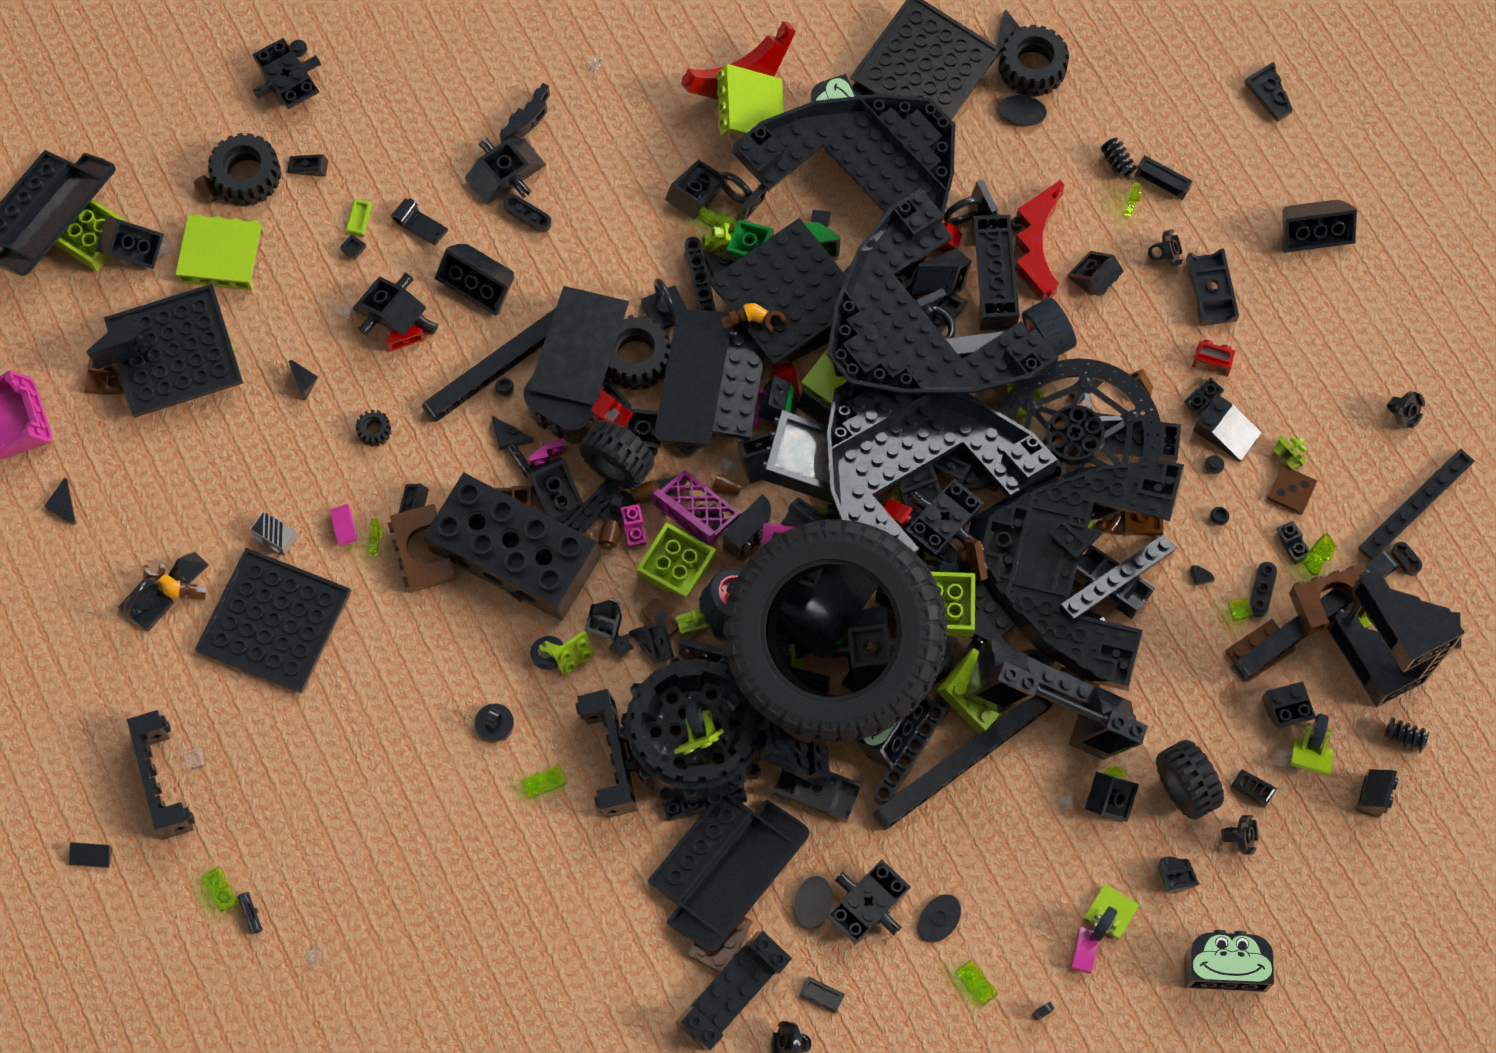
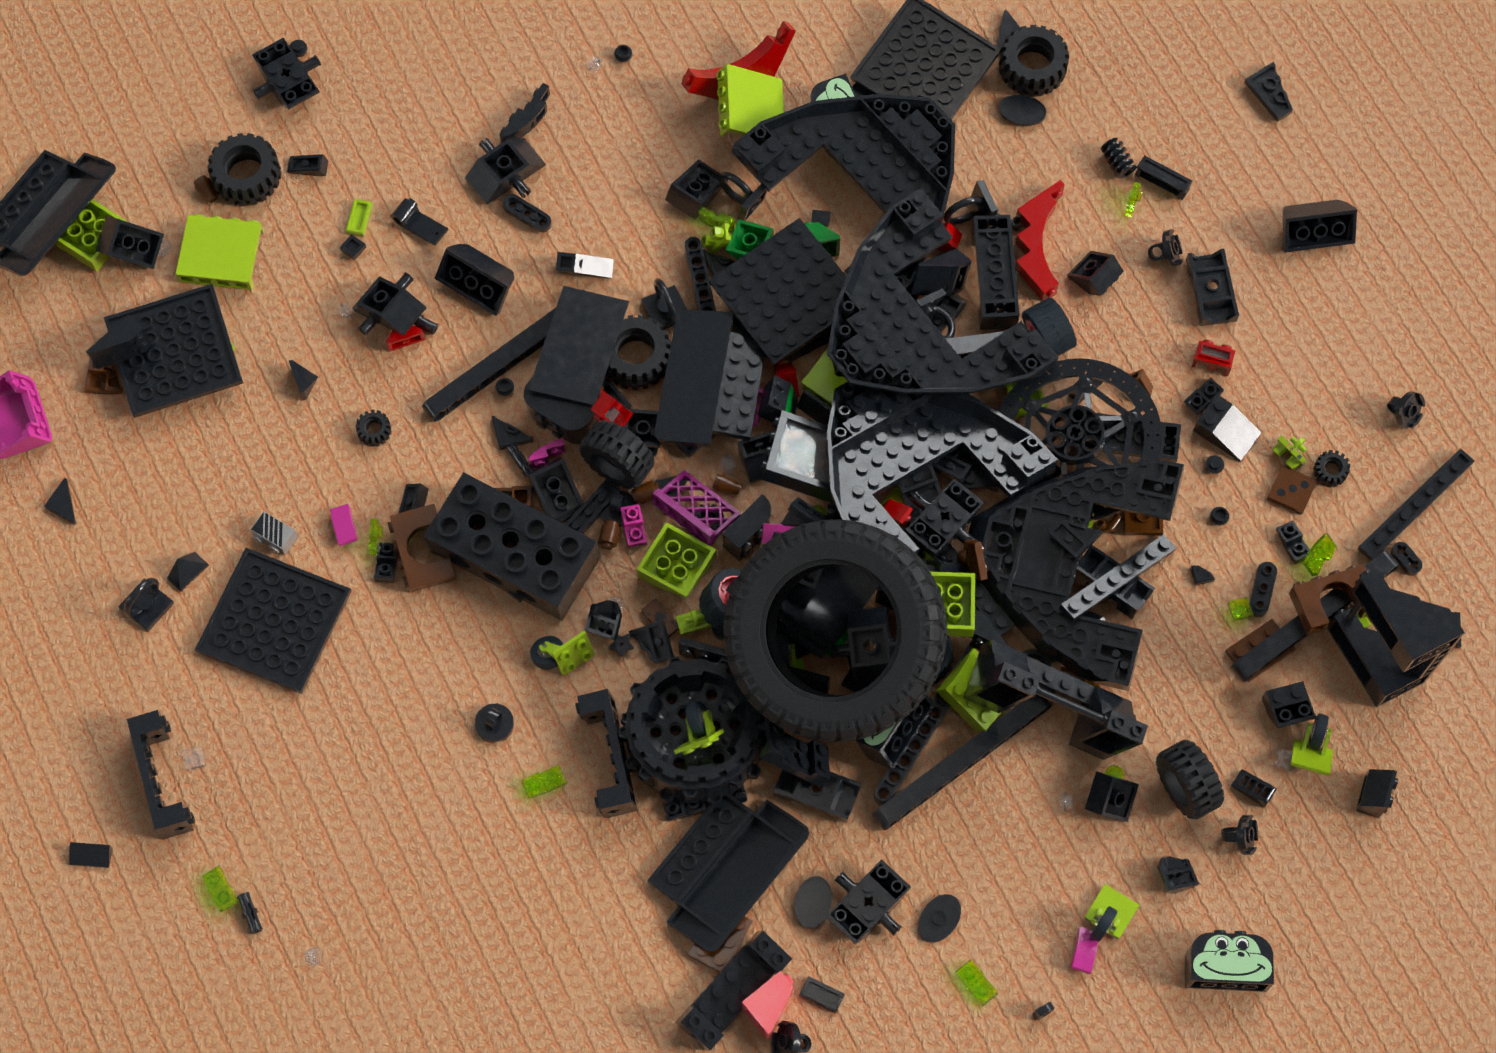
(174, 588): piece -> none
(386, 563): none -> black slope
(584, 264): none -> slope
(623, 53): none -> black plate
(755, 313): reddish brown piece -> none
(769, 1003): none -> coral slope
(1323, 475): none -> black tyre
(1406, 734): black piece -> none

